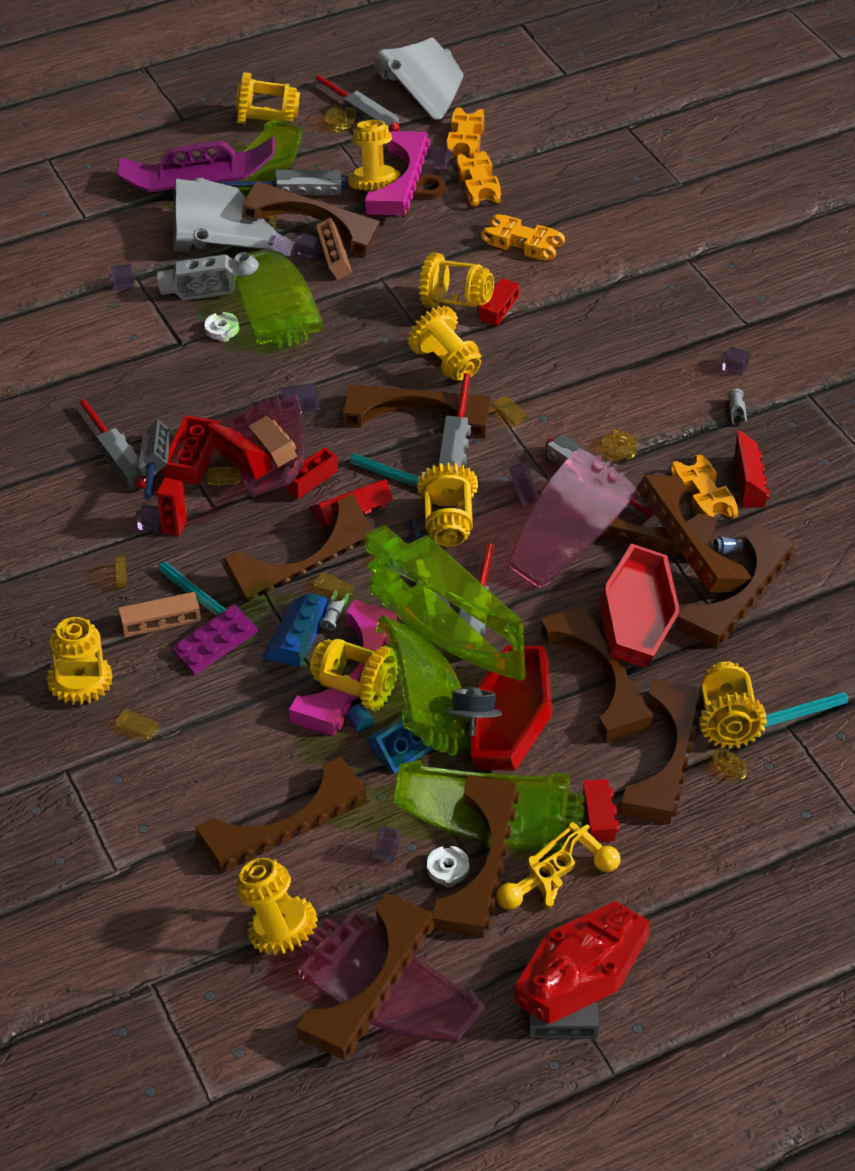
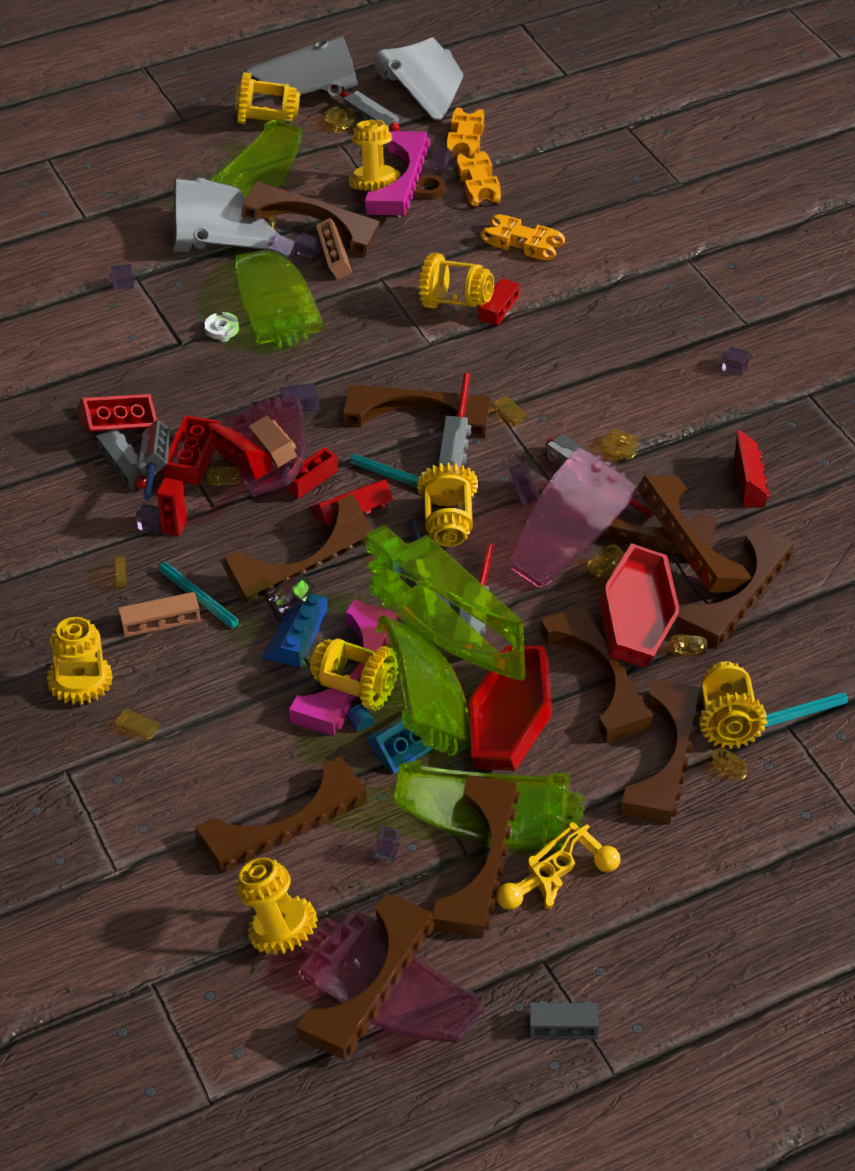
(116, 412): none -> red slope
(205, 276): light grey brick -> none
(214, 639): magenta plate -> none
(217, 167): magenta piece -> none
(291, 592): none -> brick
(302, 182): piece -> none
(311, 68): none -> light grey panel
(328, 584): clear yellow tile -> none
(333, 612): light grey piece -> none
(437, 335): yellow piece -> none
(448, 876): white plate -> none
(473, 704): piece -> none
(581, 962): red container -> none
(600, 810): red brick -> none
(605, 562): none -> clear yellow plate
(688, 645): none -> clear yellow beam
(701, 482): light orange piece -> none
(726, 545): sand blue cone -> none
(736, 405): light grey piece -> none

